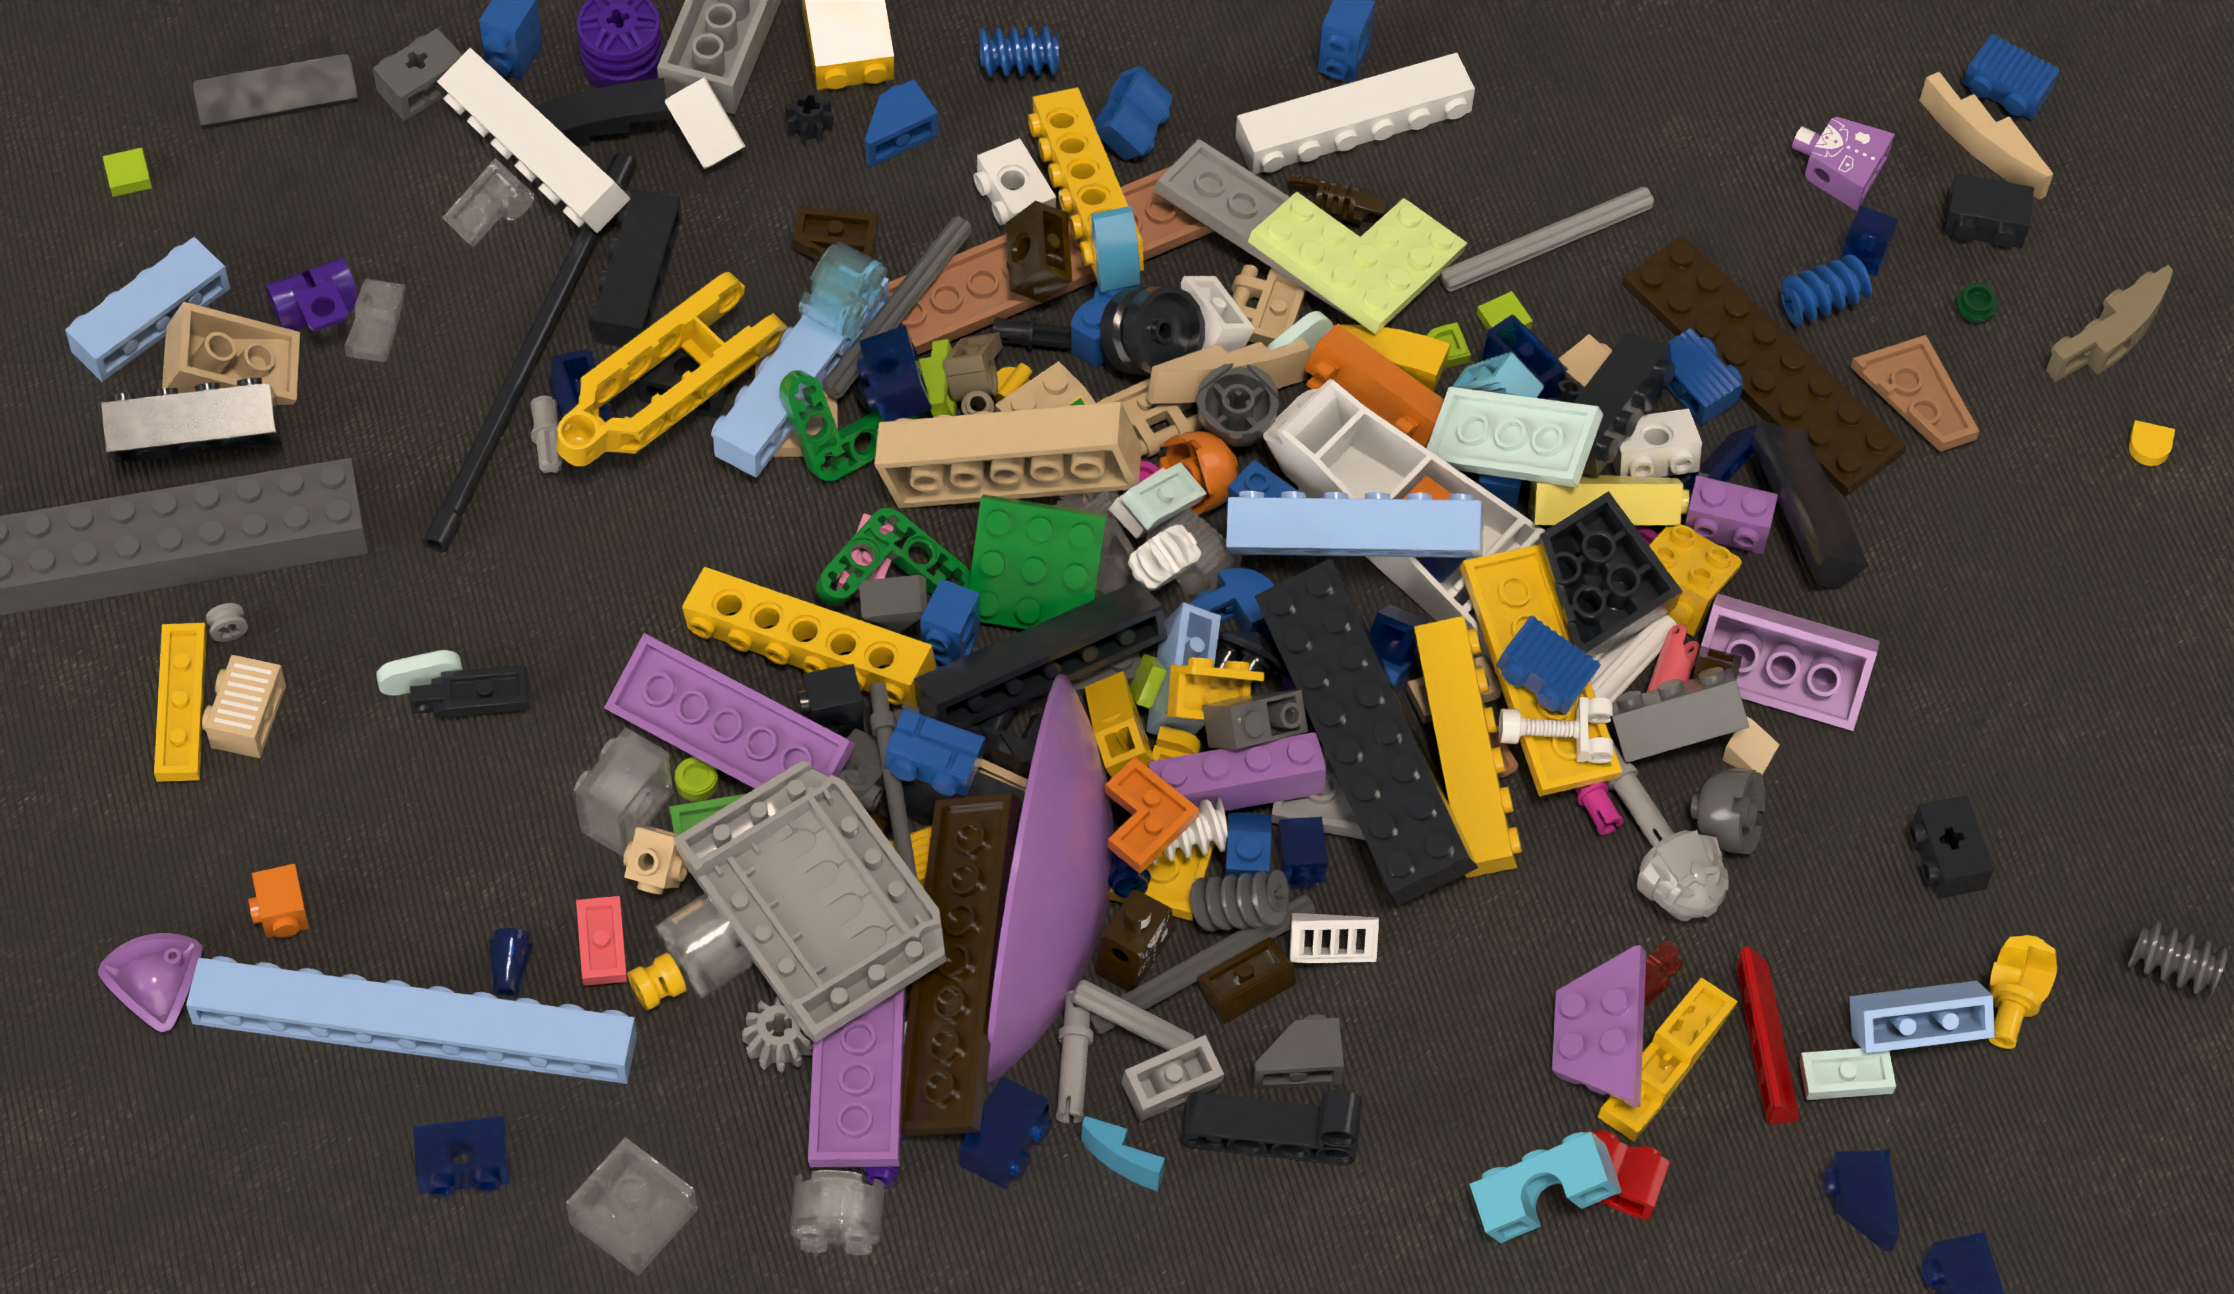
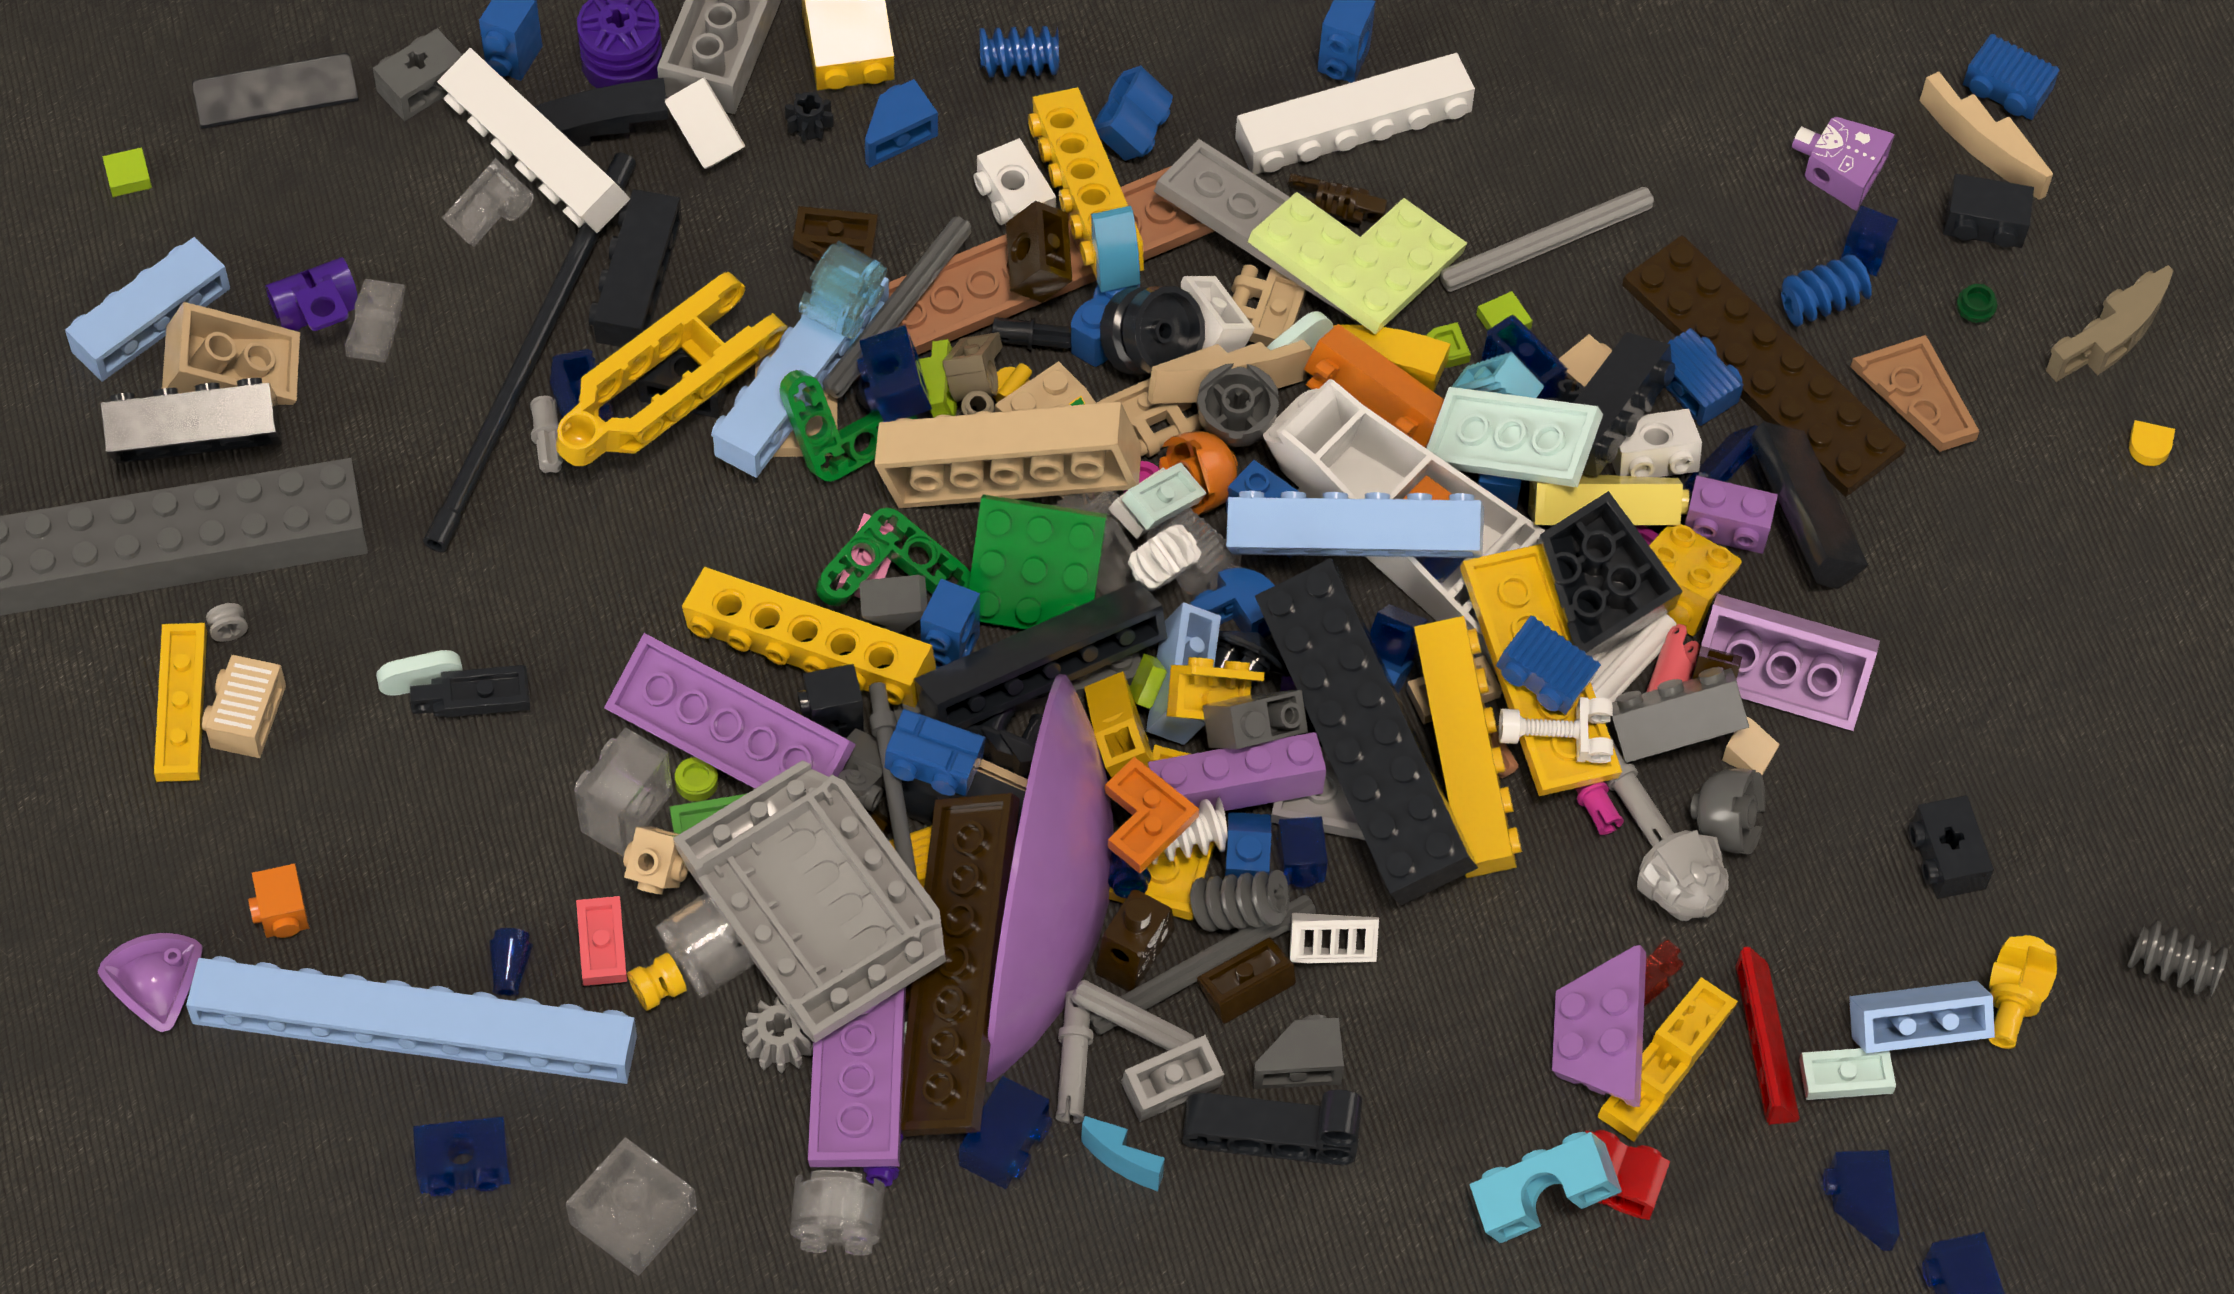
(1177, 740): yellow tile -> none

